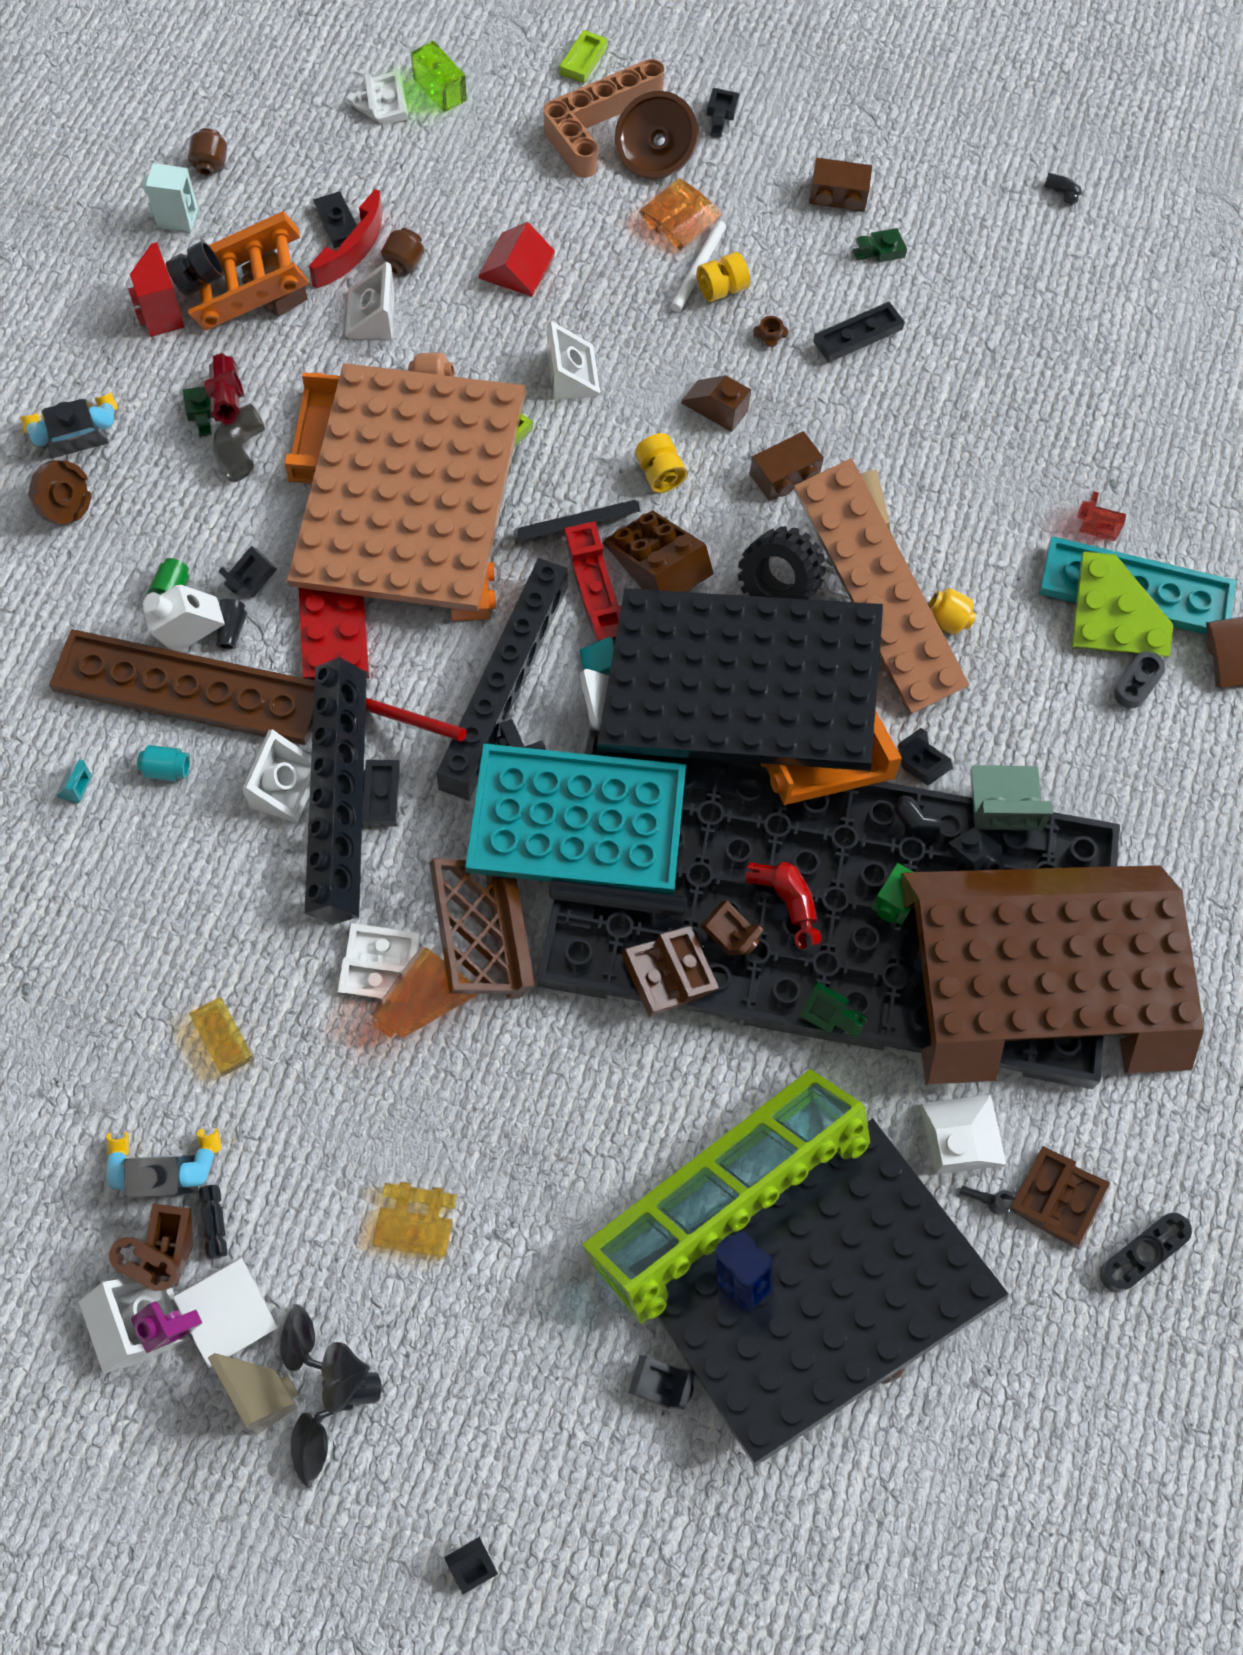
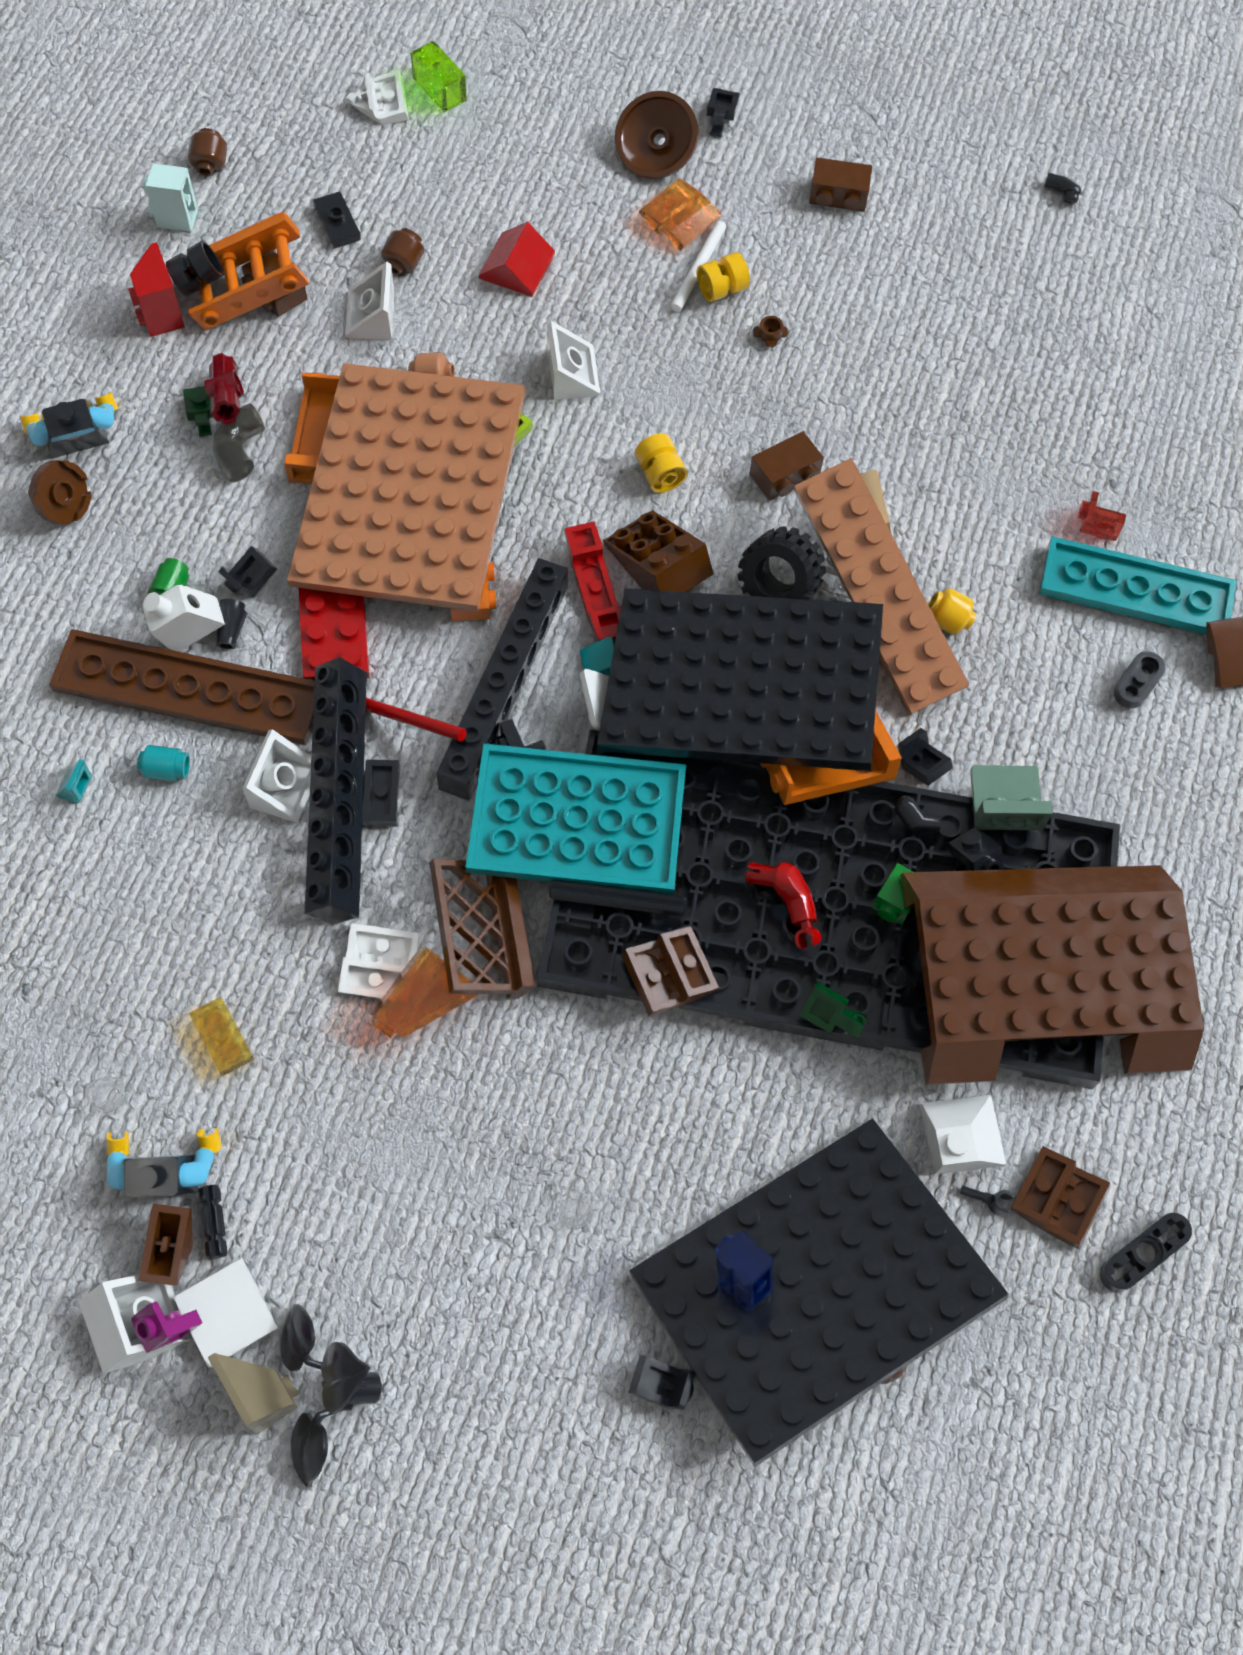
(140, 1272): reddish brown beam -> none
(332, 264): red slope -> none
(414, 1231): clear yellow plate -> none
(471, 1565): black plate -> none
(559, 524): black tile -> none
(574, 112): nougat beam -> none
(583, 56): lime tile -> none
(719, 400): reddish brown slope -> none
(724, 1189): window -> none
(731, 930): reddish brown bracket -> none
(858, 331): black plate -> none
(883, 244): dark green plate -> none
(1116, 611): lime plate -> none

